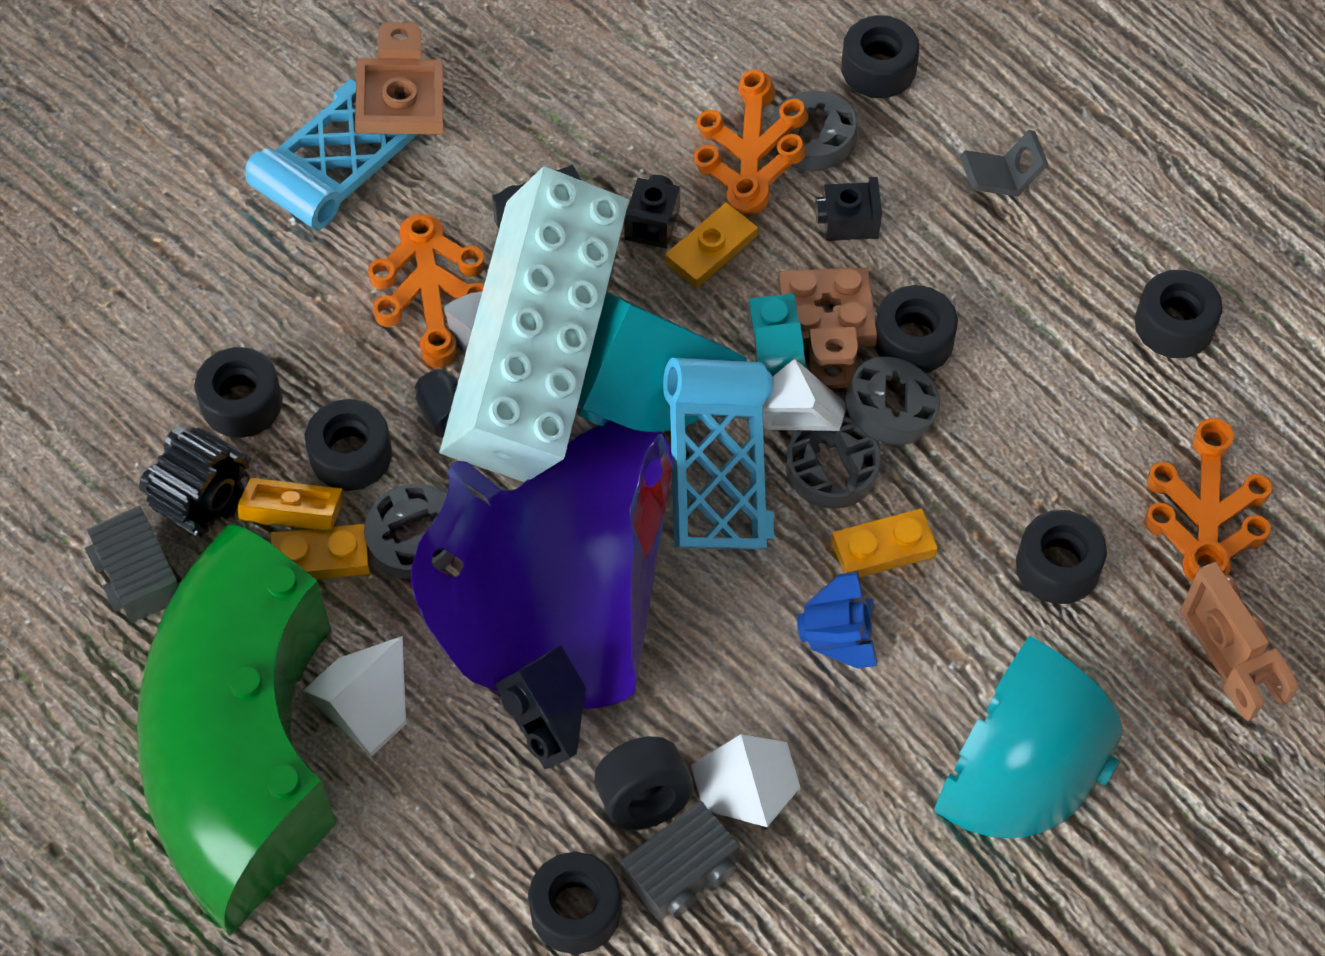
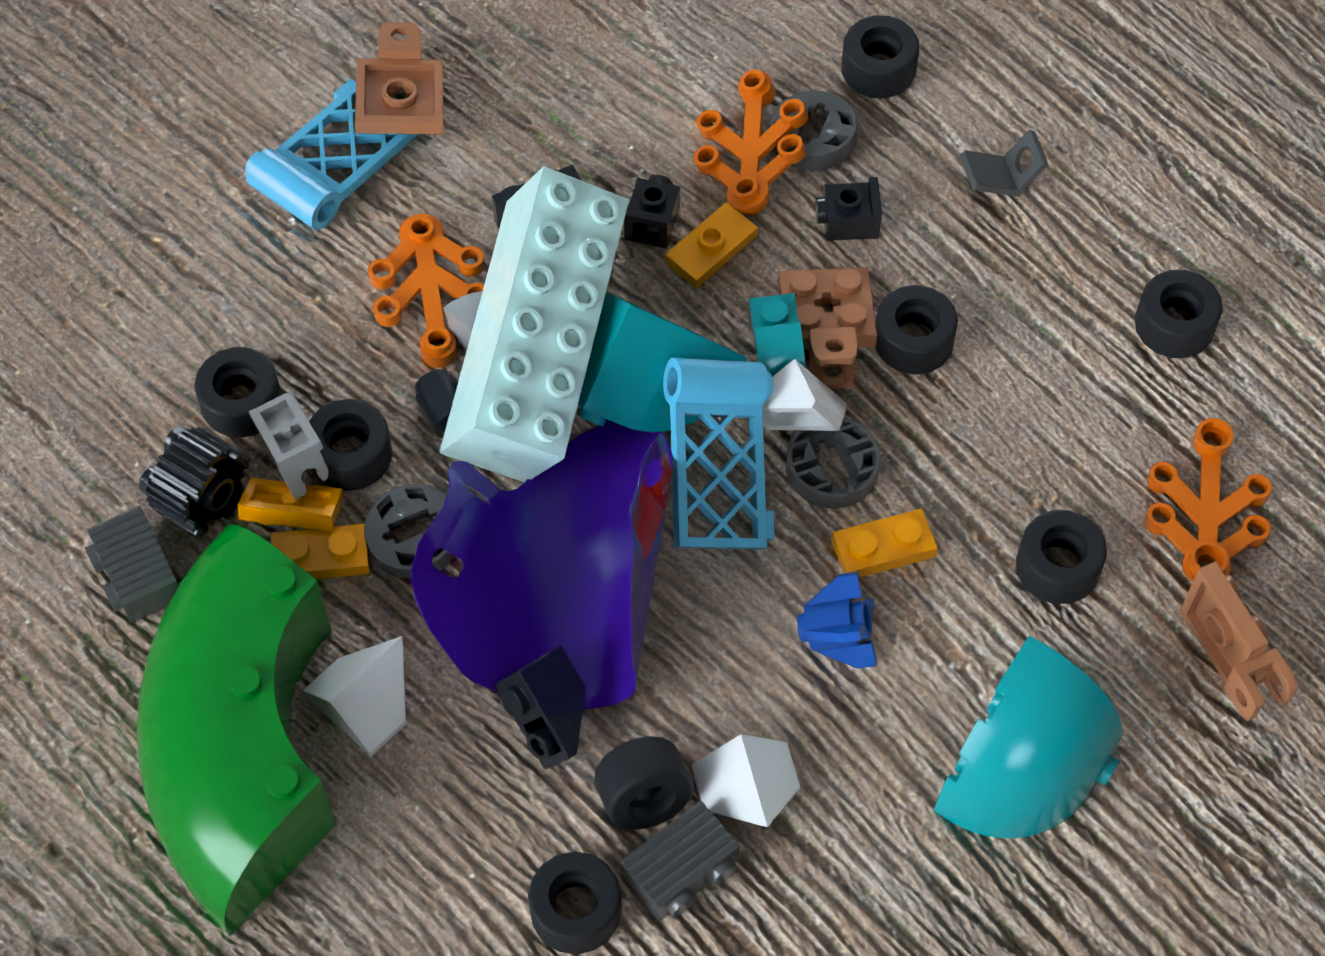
(290, 441): none -> light grey hinge
(867, 401): dark grey piece -> none

